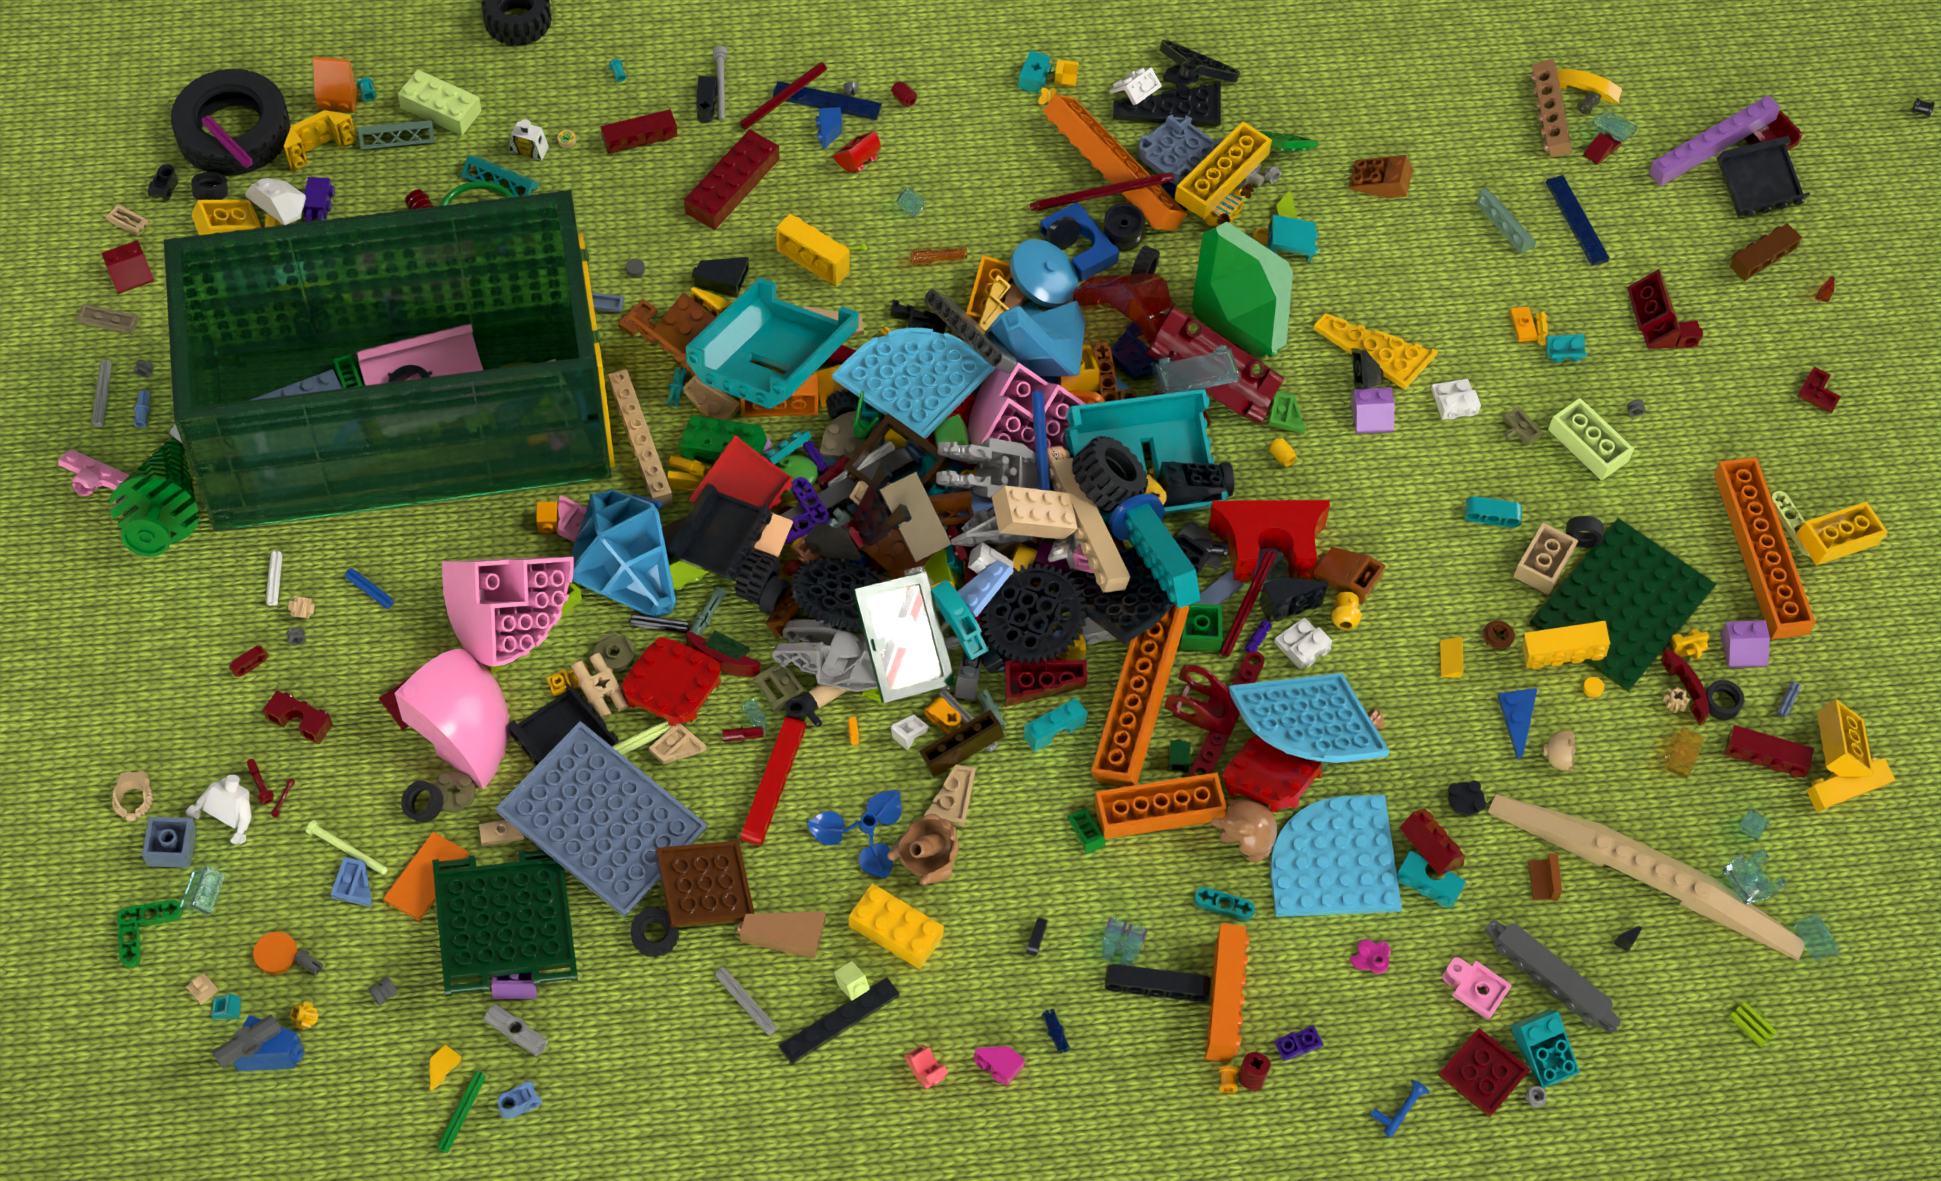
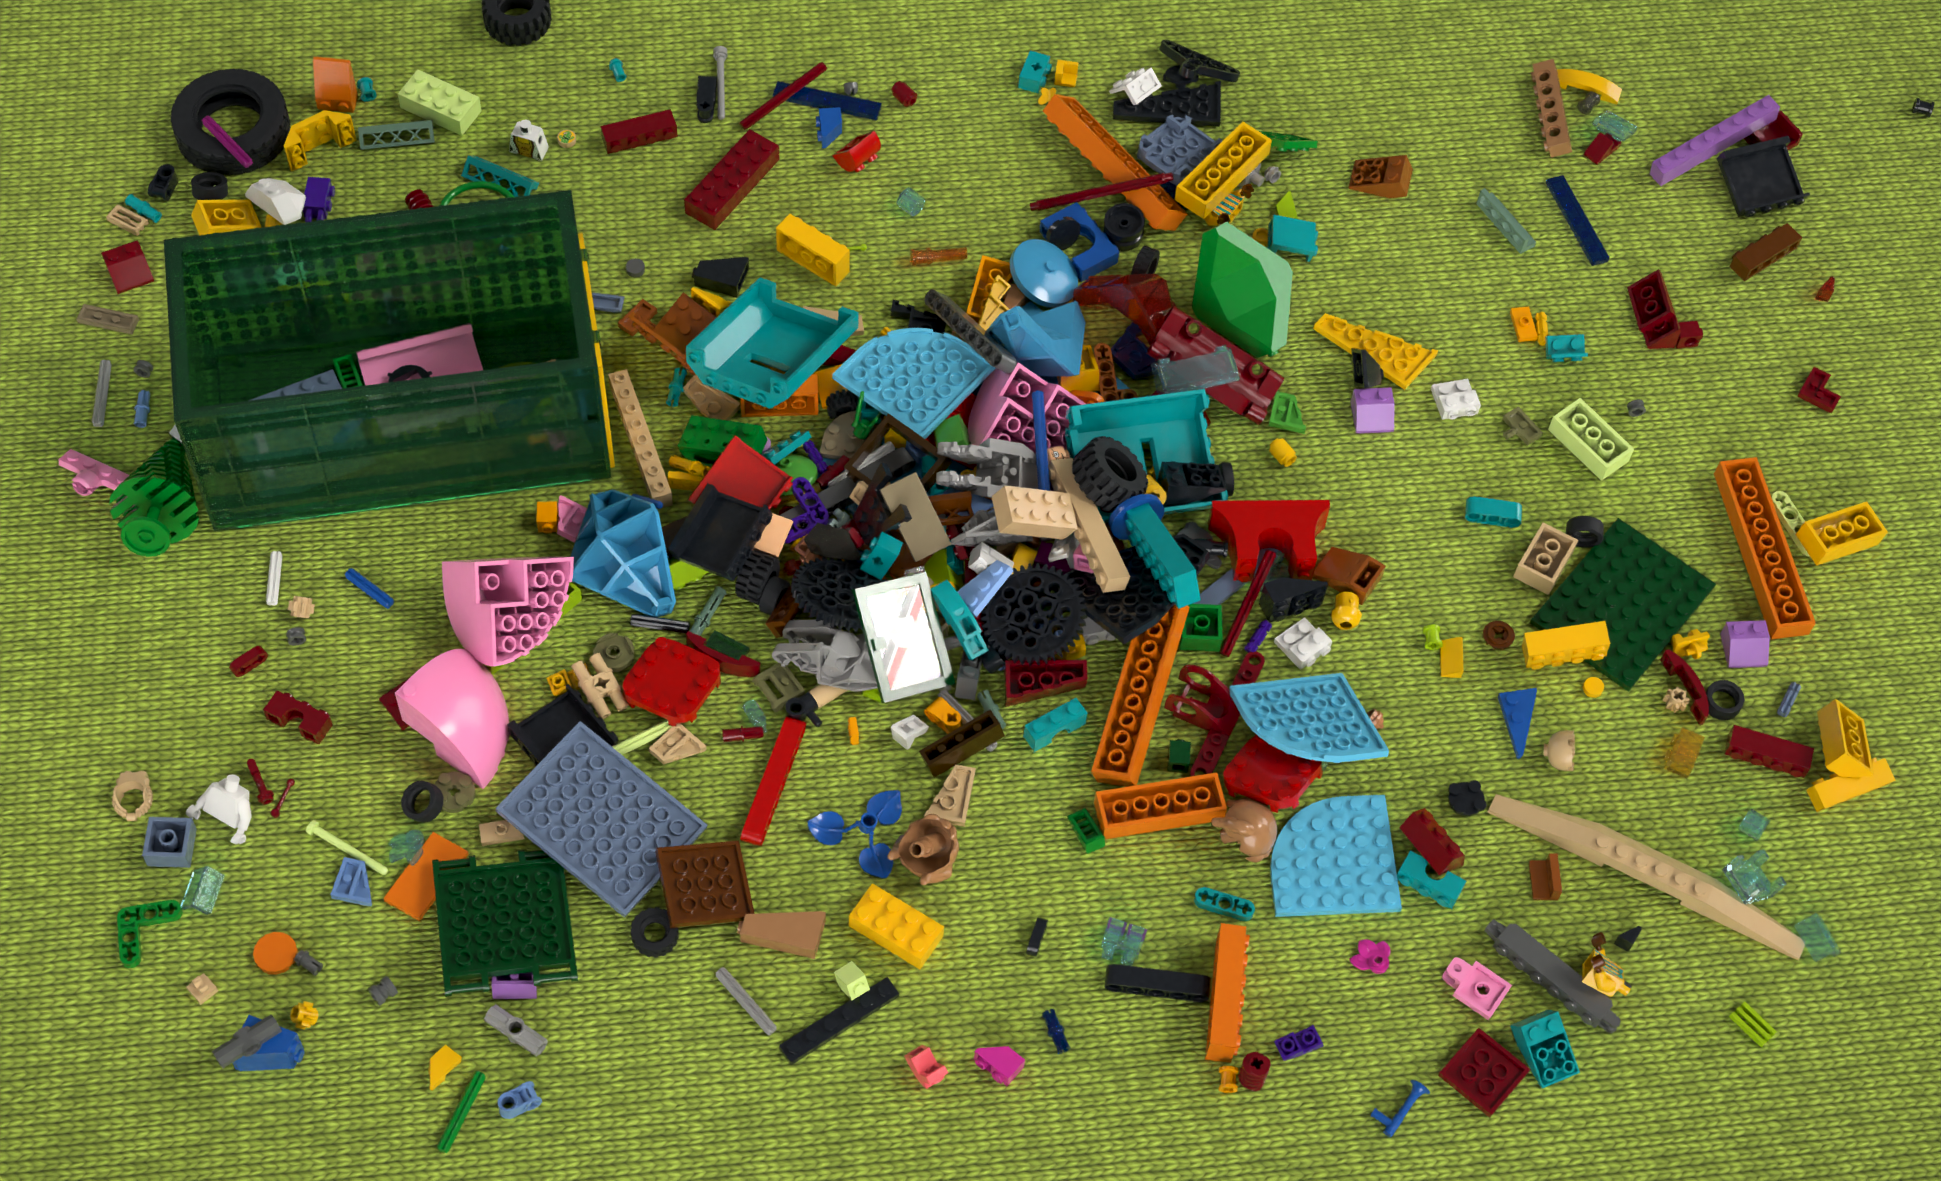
(143, 208): none -> teal pin
(226, 1007): teal slope -> none
(408, 846): none -> clear light blue plate
(881, 555): none -> teal brick
(1432, 637): none -> lime bush
(1540, 1093): light grey plate -> none
(1603, 973): none -> yellow torso

